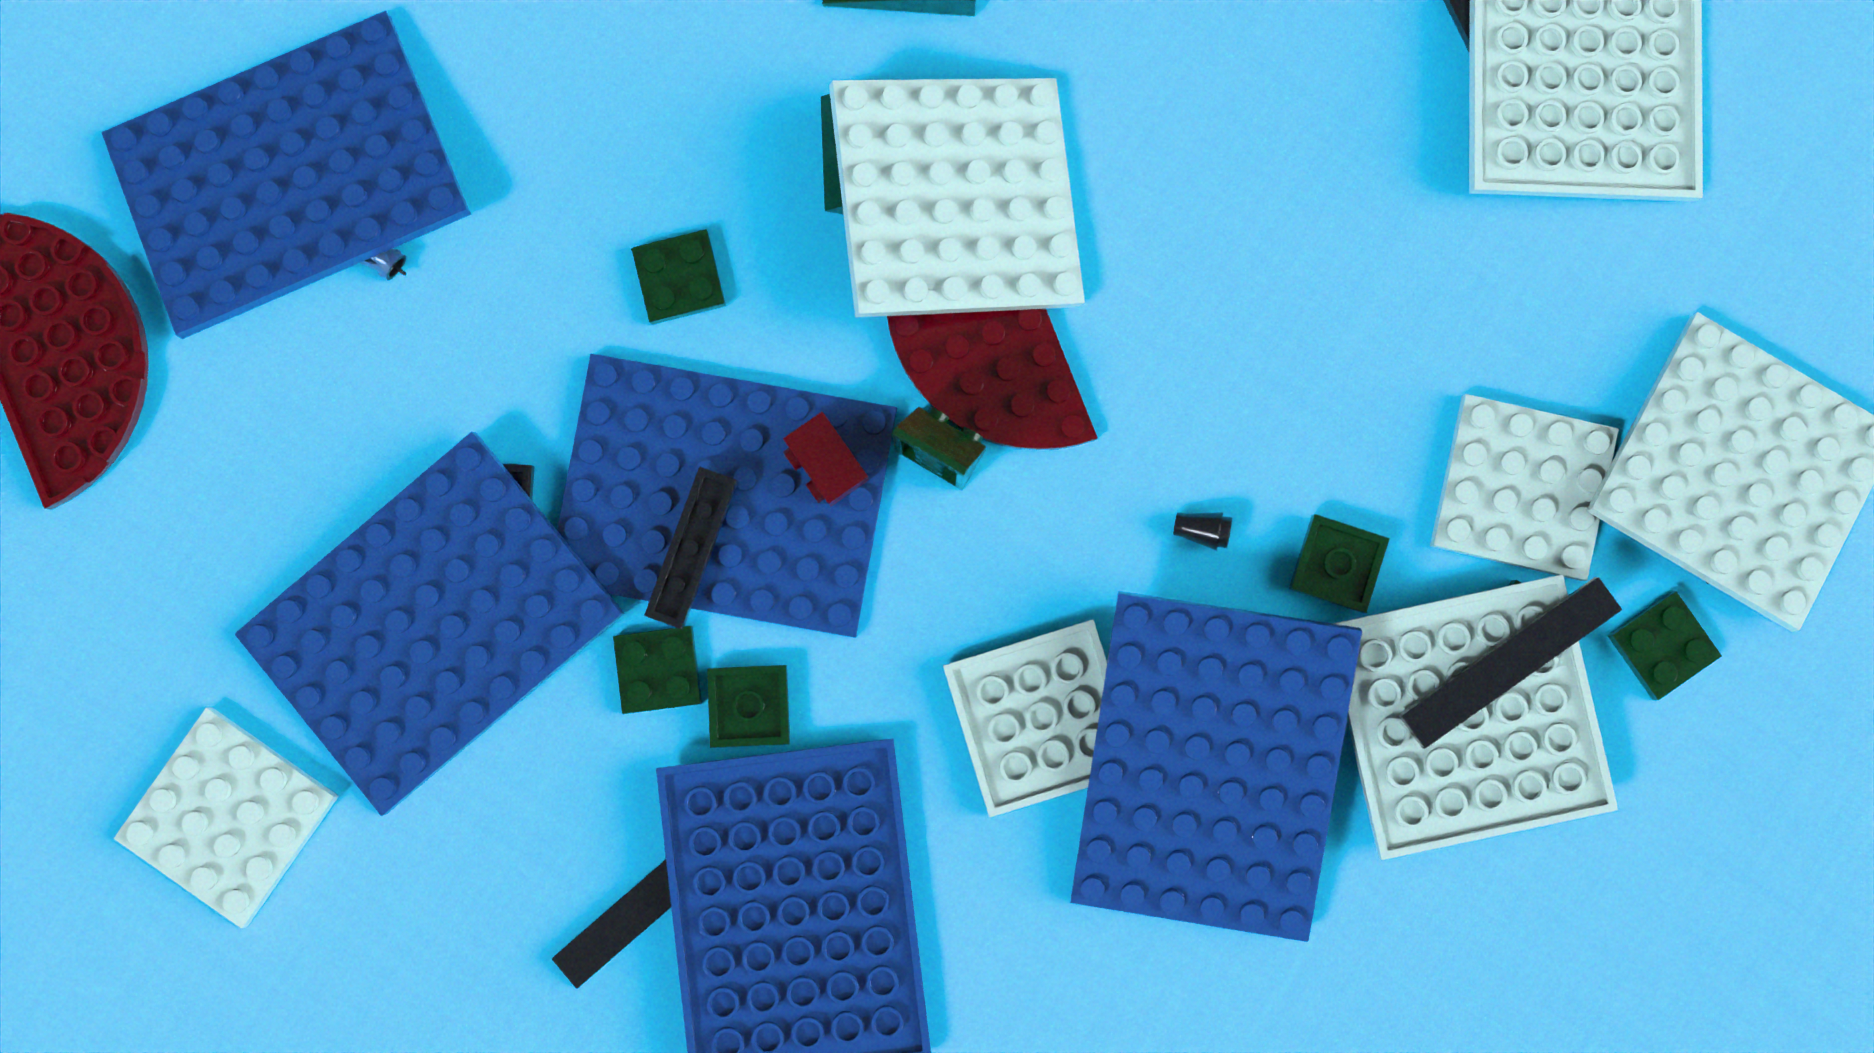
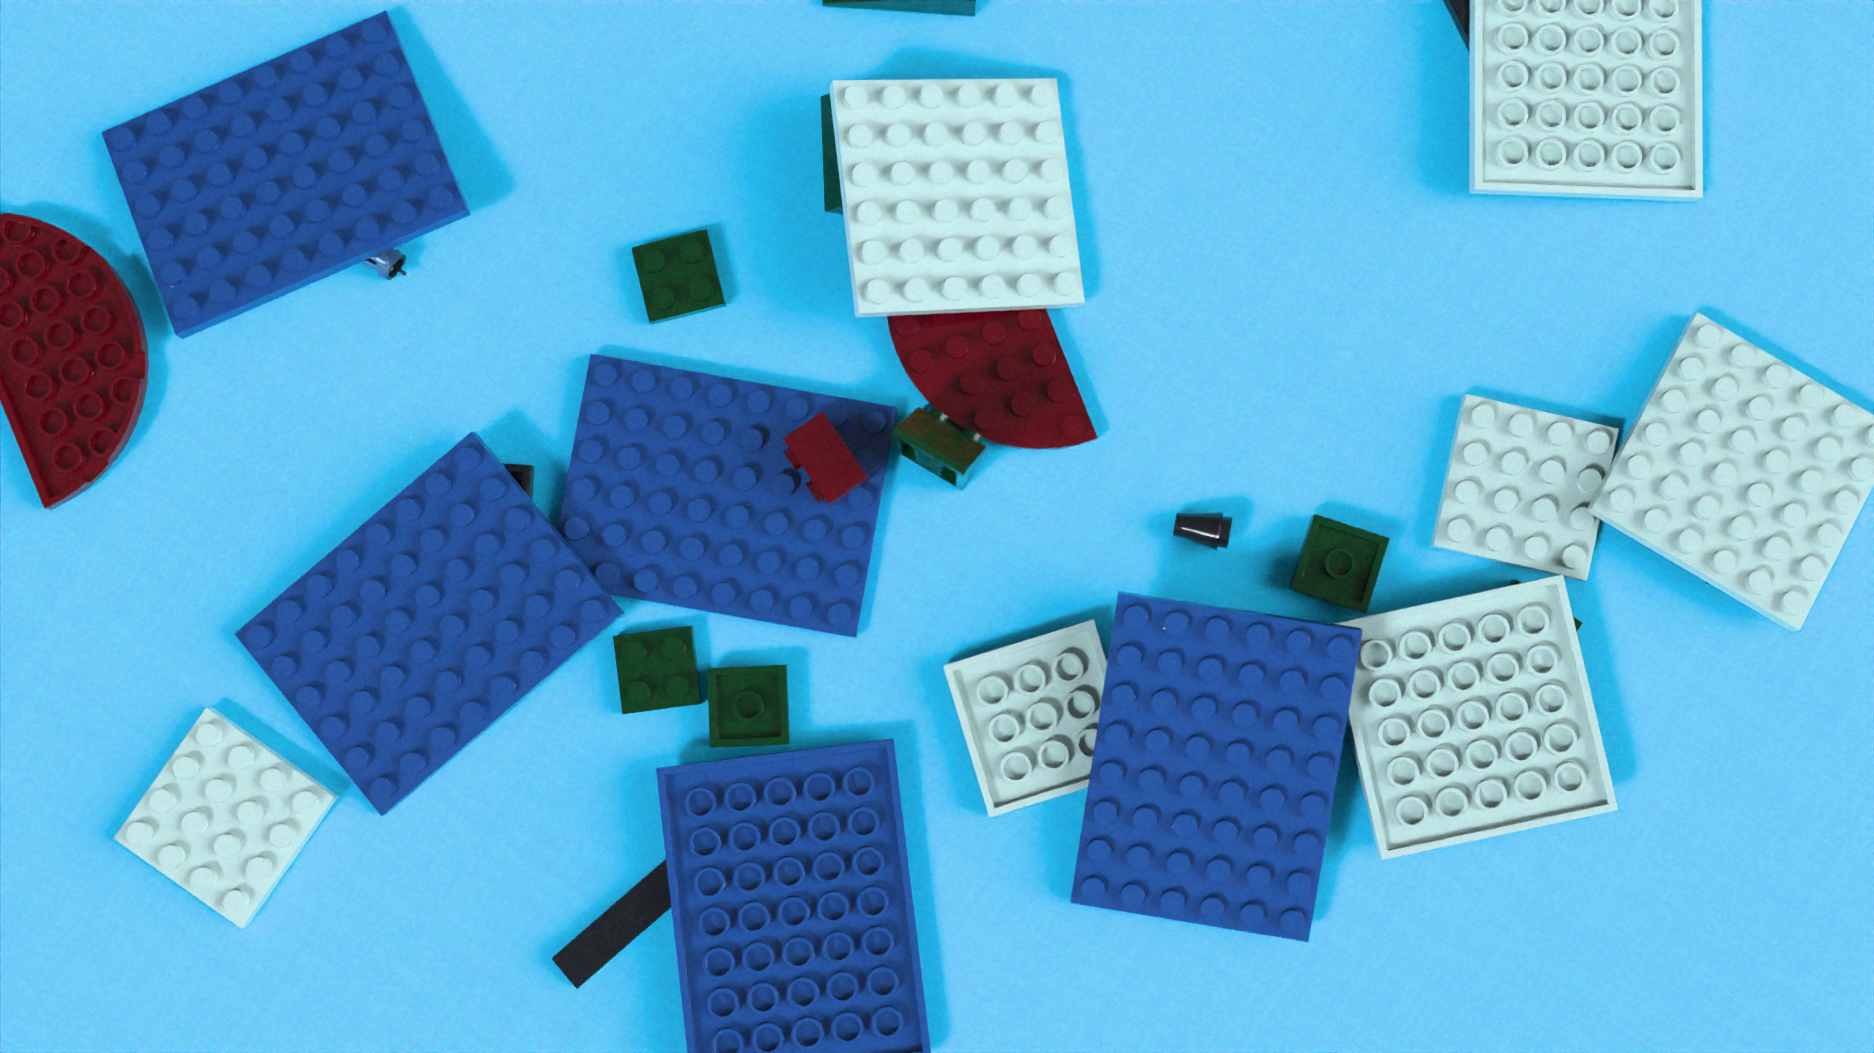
(691, 548): black plate -> none
(1510, 662): black tile -> none
(1664, 645): dark green plate -> none

